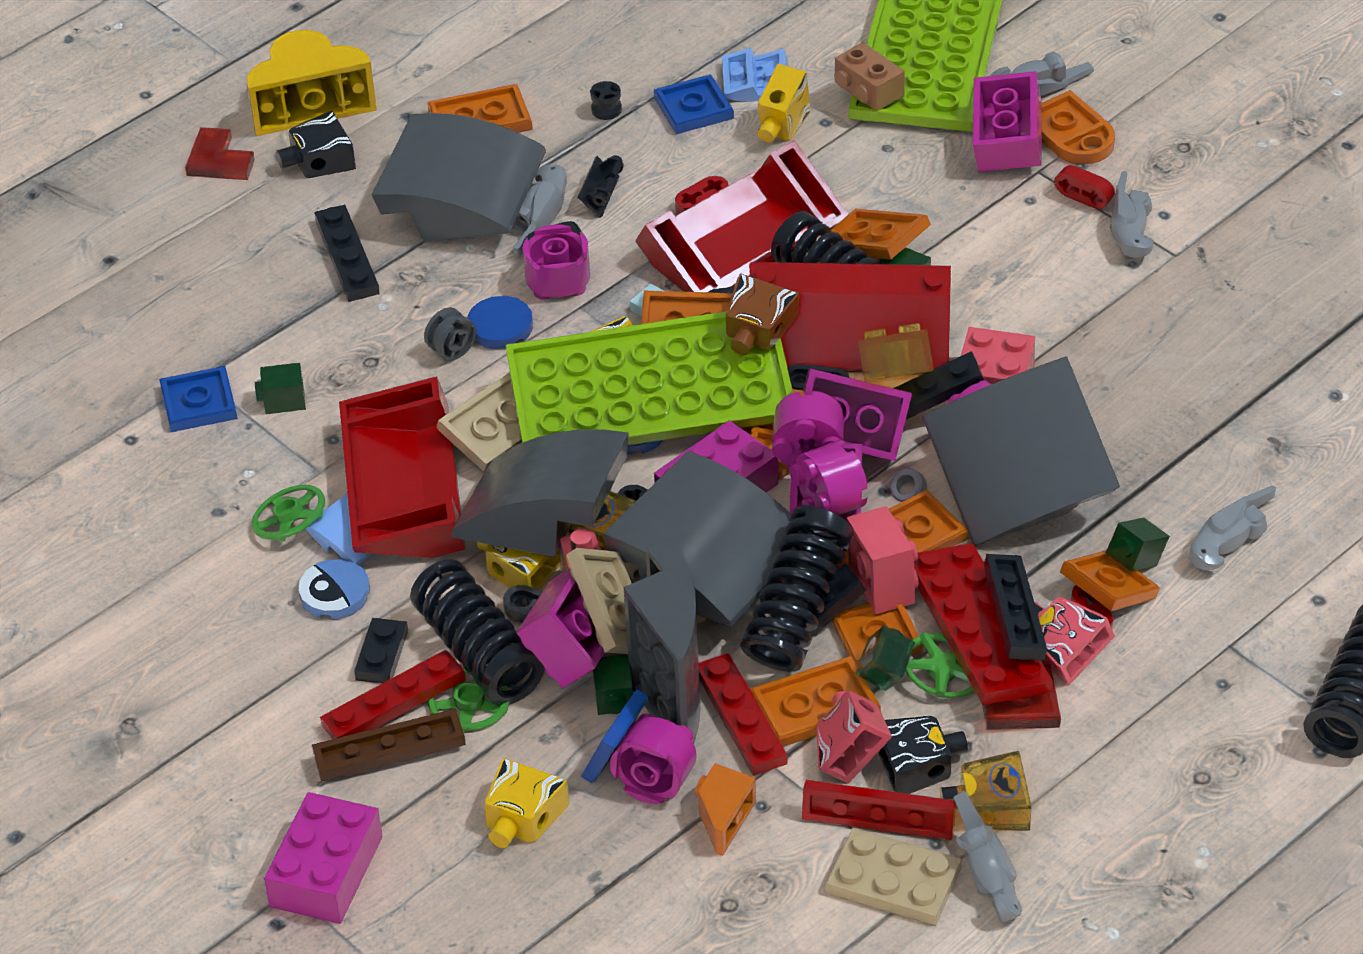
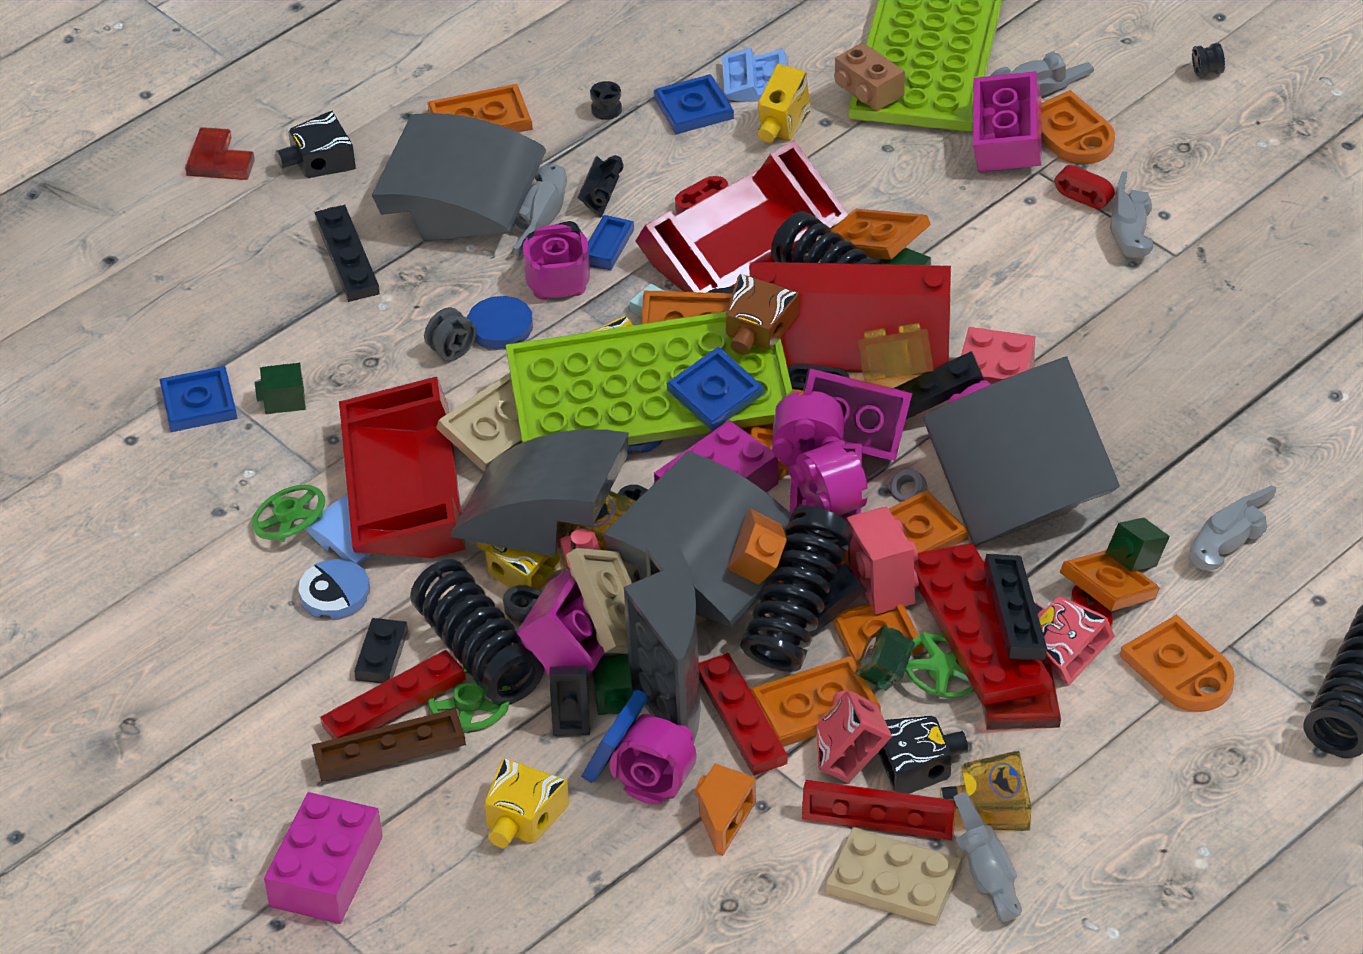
(307, 80): yellow brick -> none
(569, 700): none -> black plate
(609, 241): none -> blue tile
(715, 388): none -> blue tile
(757, 547): none -> orange slope
(1181, 664): none -> orange tile
(1208, 59): none -> black wheel

